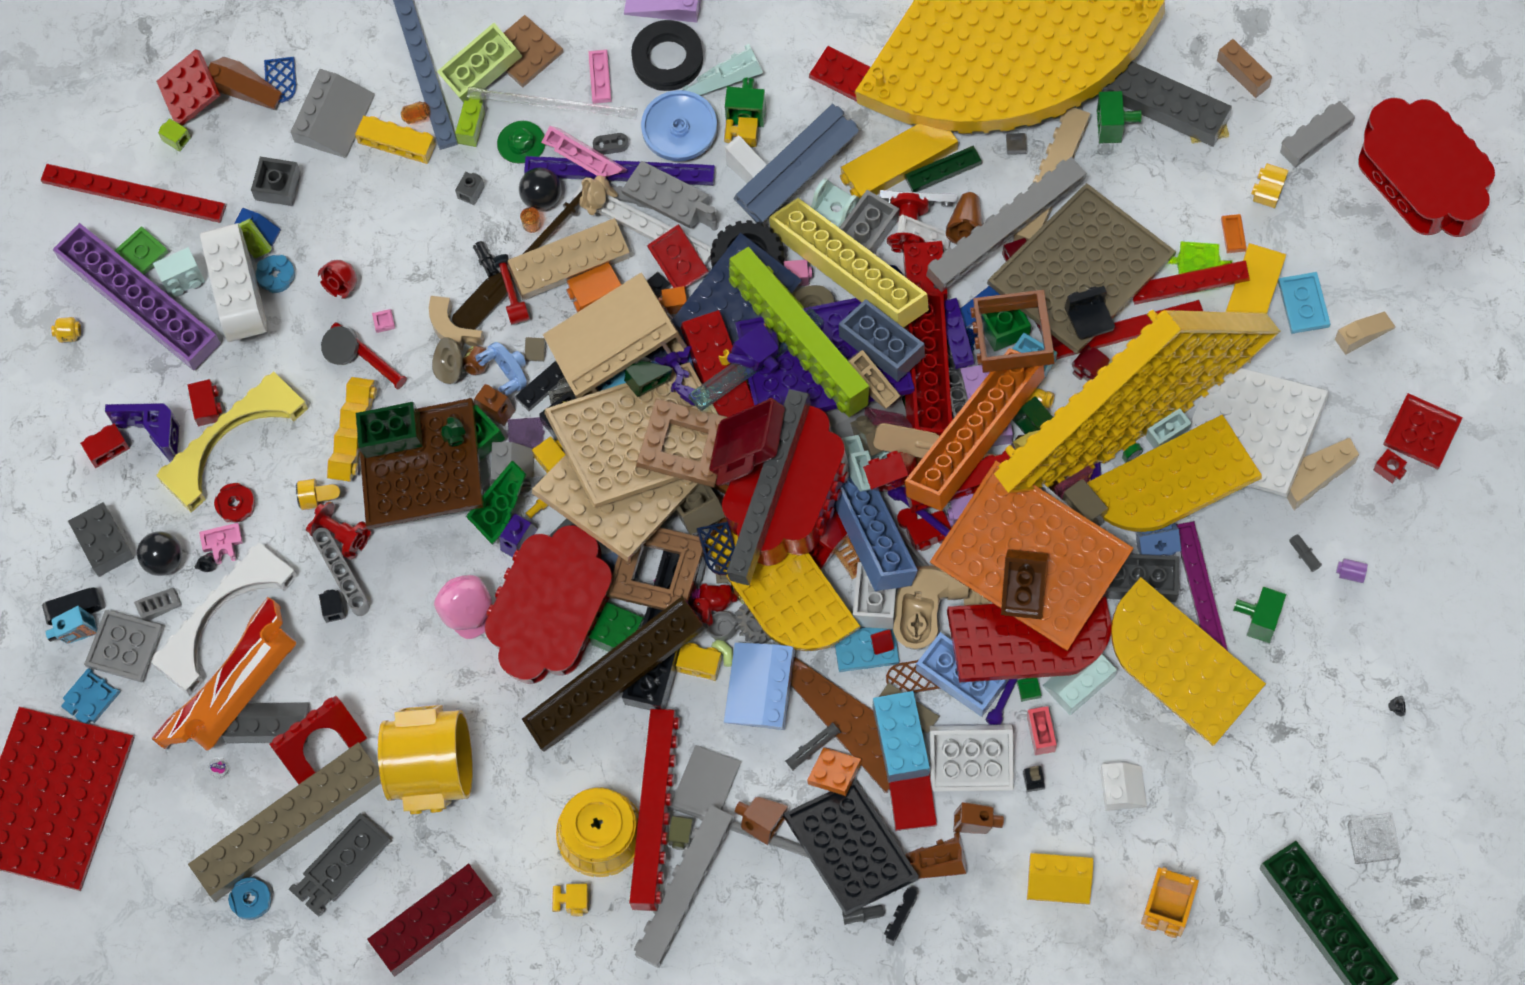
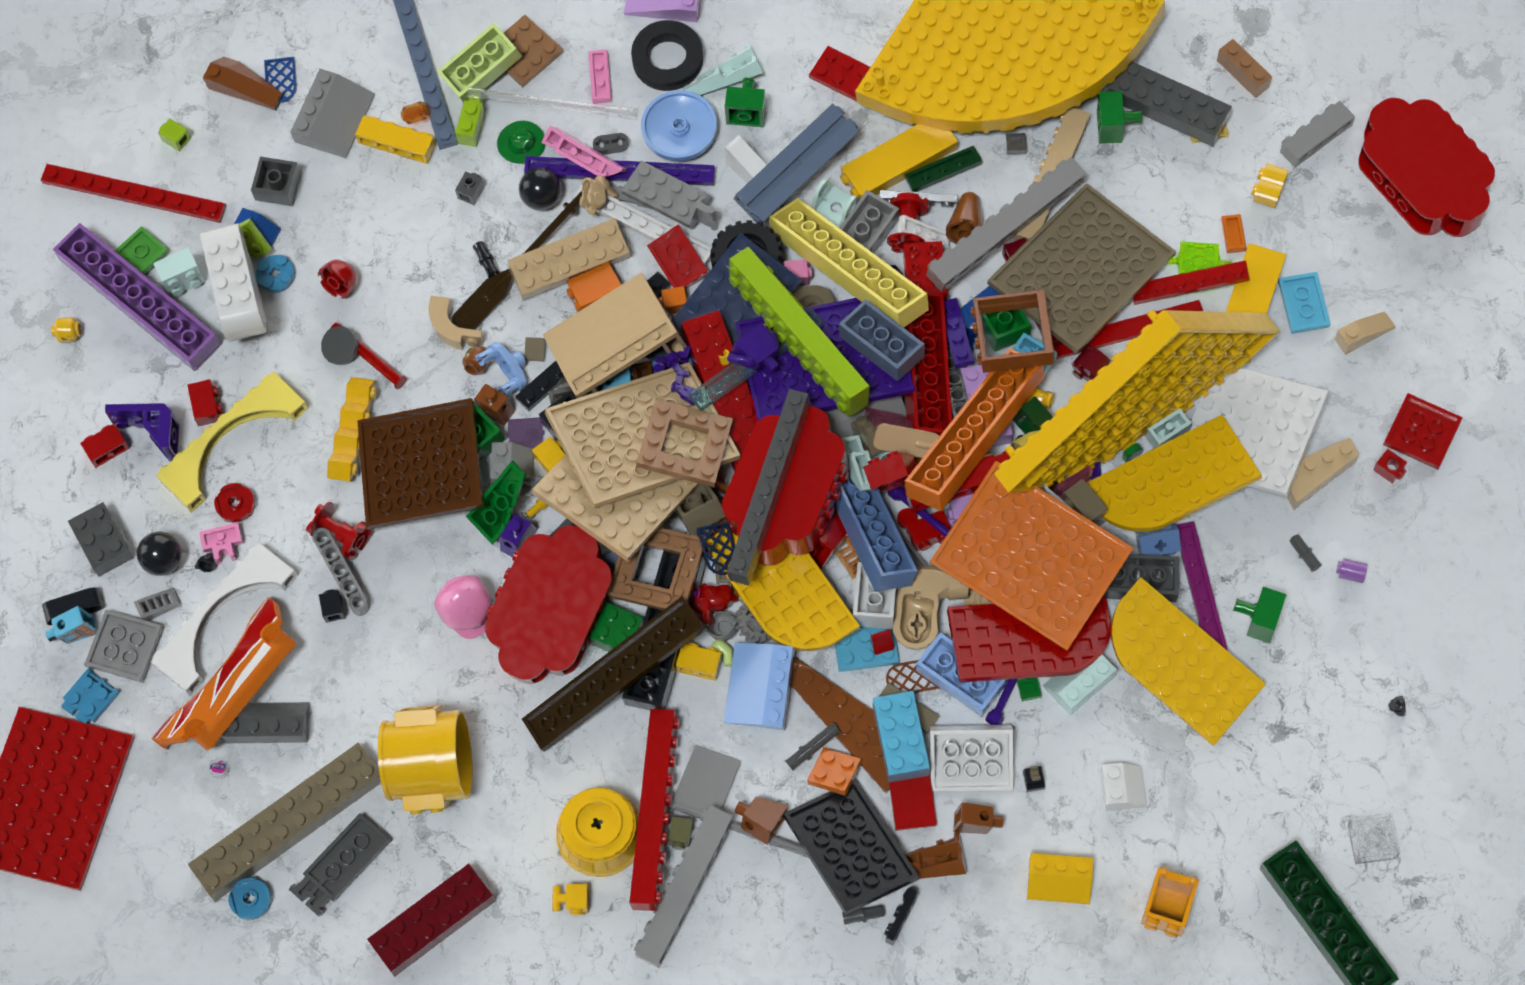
(188, 88): plate -> none
(310, 494): yellow piece -> none
(330, 715): red arch -> none
(383, 320): bright pink tile -> none
(389, 429): dark green brick -> none
(447, 361): dark tan hat -> none
(453, 432): dark green rock -> none
(516, 310): red piece -> none
(530, 219): clear orange brick -> none
(646, 376): dark green slope -> none
(746, 129): yellow brick -> none
(746, 440): dark red piece -> none
(879, 386): tan slope -> none
(1024, 584): reddish brown slope -> none
(1041, 730): coral brick -> none
(1089, 313): black bracket -> none

